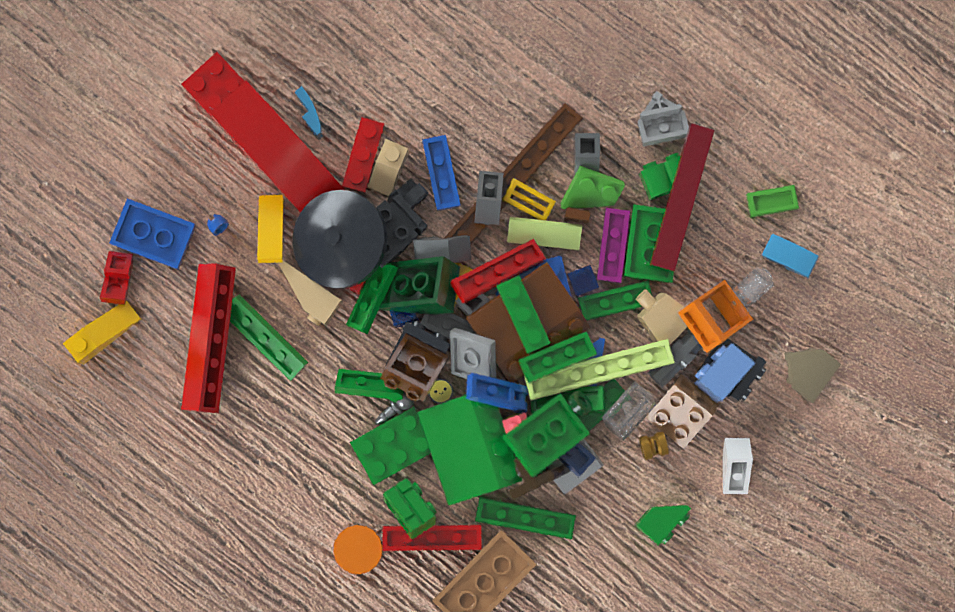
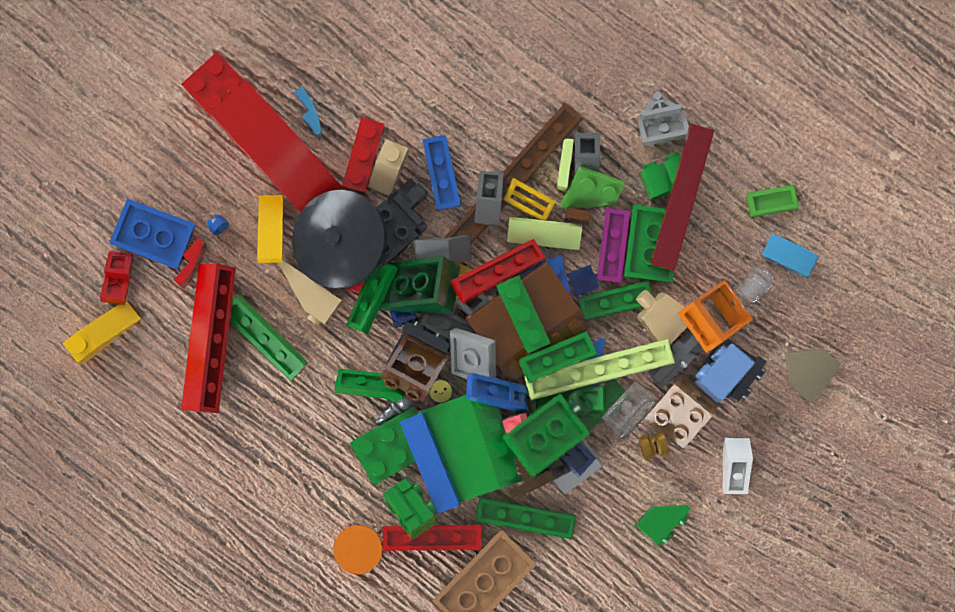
(194, 256): none -> red slope
(430, 463): none -> blue tile
(565, 164): none -> yellowish green tile

